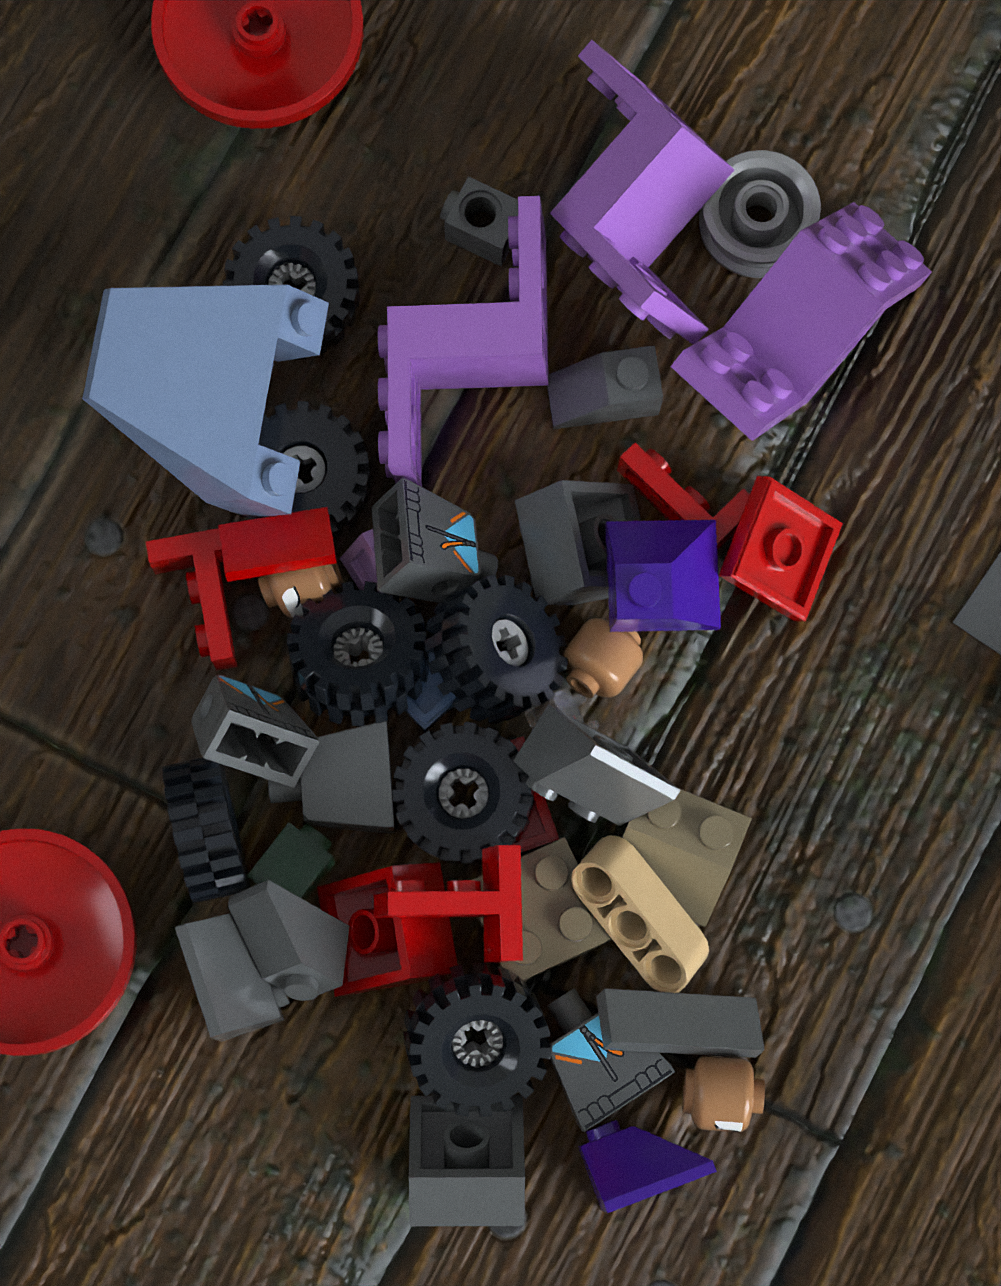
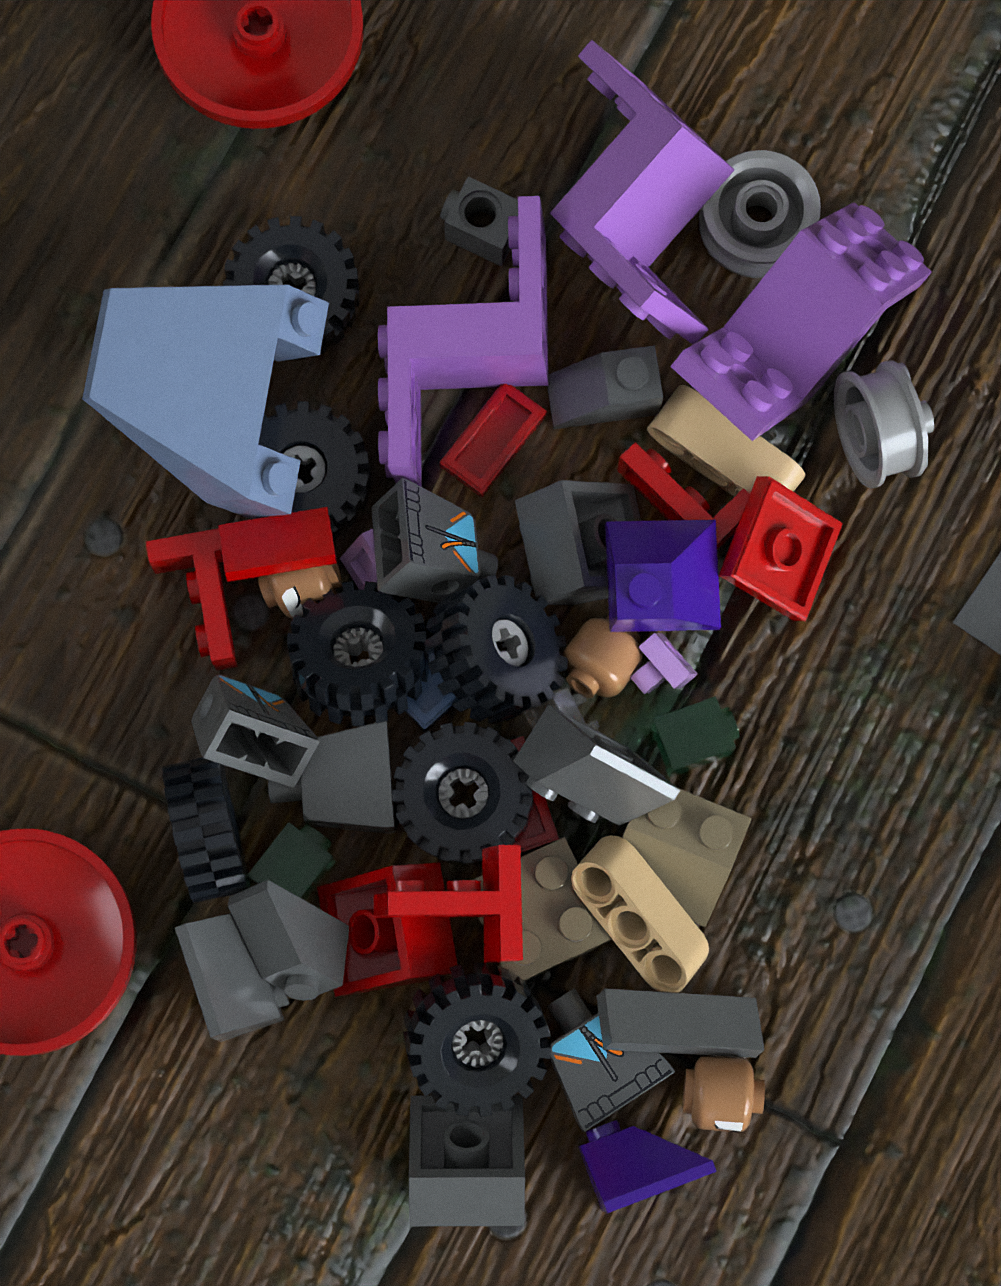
(493, 439): none -> red tile
(664, 664): none -> lavender tile
(694, 736): none -> clear green brick
(716, 447): none -> tan beam
(882, 423): none -> light grey wheel

